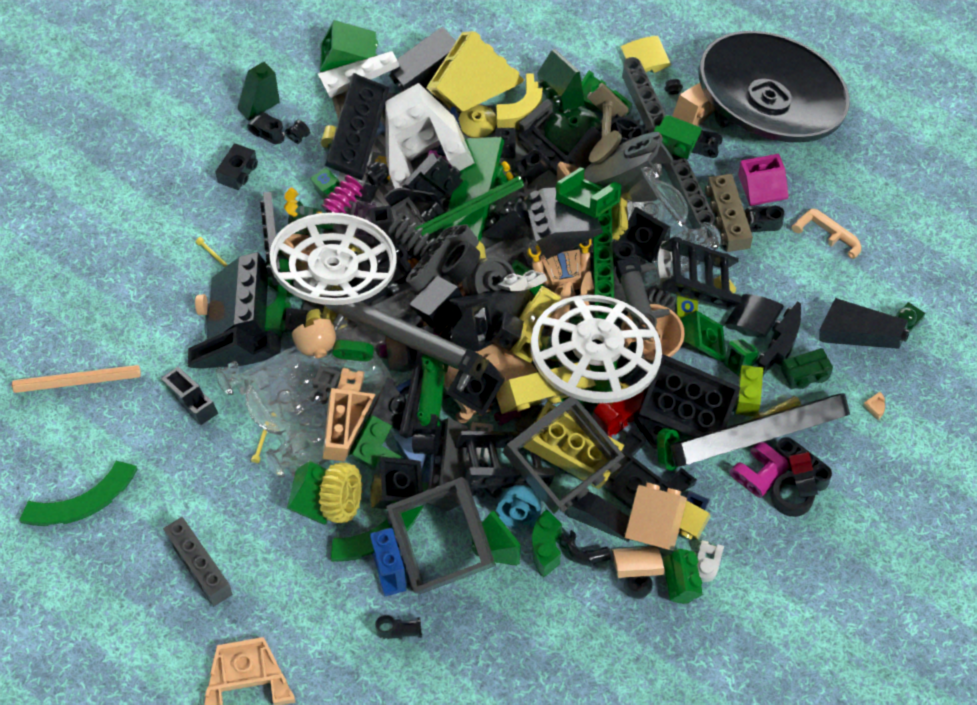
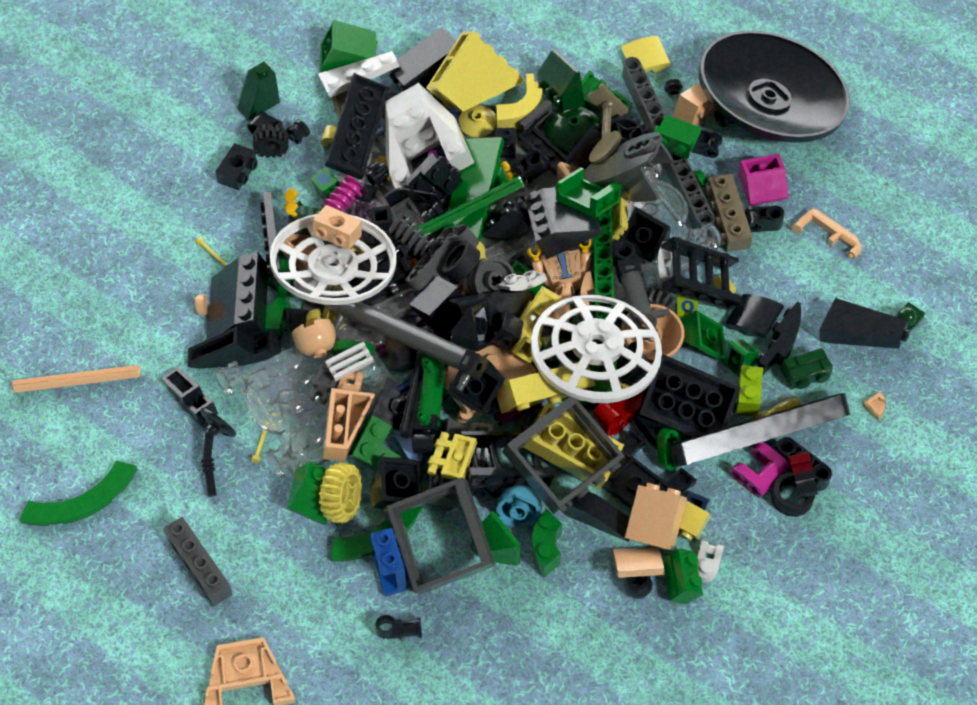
(215, 426): none -> black dish
(270, 141): none -> black tyre
(337, 227): none -> light nougat brick
(360, 347): none -> white tile
(458, 456): none -> light yellow plate
(584, 557): black piece -> none
(701, 178): none -> green plate

